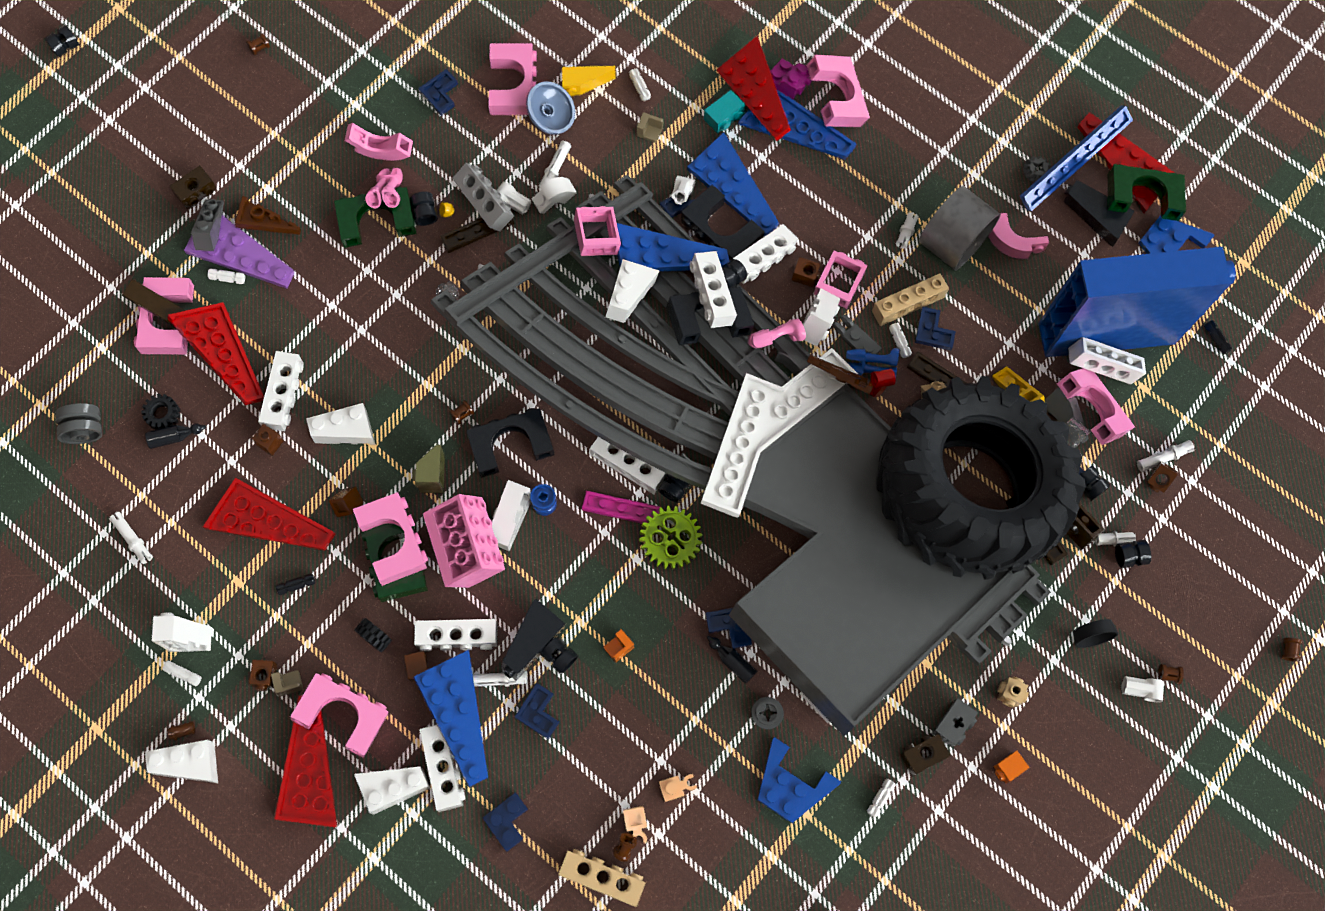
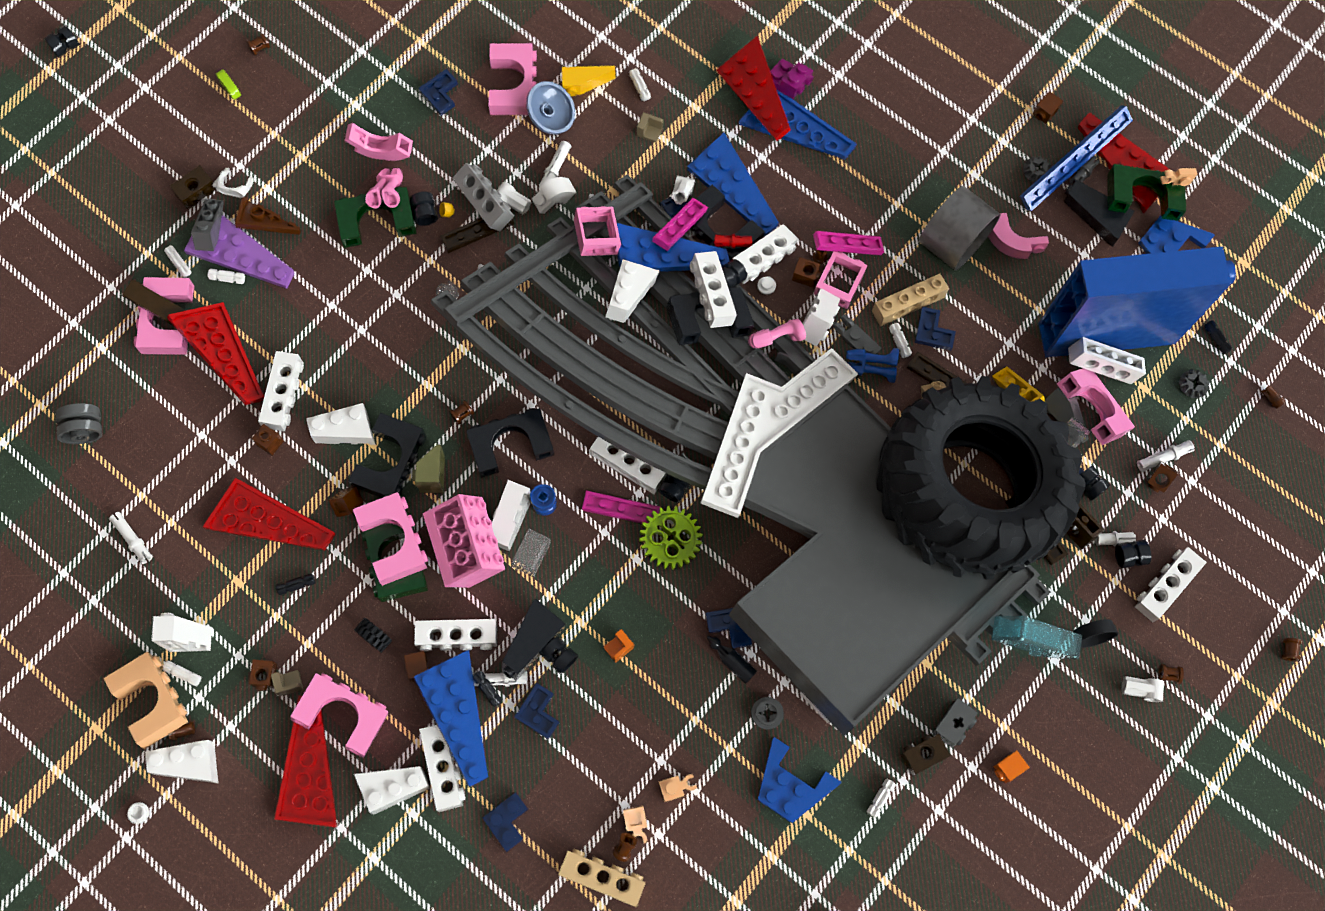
(138, 813): none -> white plate
(156, 402): black tyre -> none
(166, 715): none -> light nougat arch
(171, 435): black wheel -> none
(177, 261): none -> white axle
(228, 84): none -> lime beam
(238, 192): none -> white helmet
(389, 482): none -> black arch
(487, 688): none -> black axle
(531, 552): none -> clear panel
(680, 224): none -> dark pink tile
(724, 112): teal brick -> none
(732, 241): none -> red pin
(766, 285): none -> white plate
(820, 256): none -> reddish brown pin
(841, 374): reddish brown wing -> none
(842, 73): bright pink arch -> none
(848, 243): none -> dark pink tile
(881, 380): red piece -> none
(907, 230): white pin -> none
(1007, 695): tan brick -> none
(1036, 637): none -> clear light blue brick
(1047, 107): none -> reddish brown brick
(1085, 171): none -> dark grey pin
(1181, 177): none -> light nougat plate
(1187, 386): none -> dark grey gear
(1191, 565): none -> white brick
(1272, 395): none -> reddish brown pin

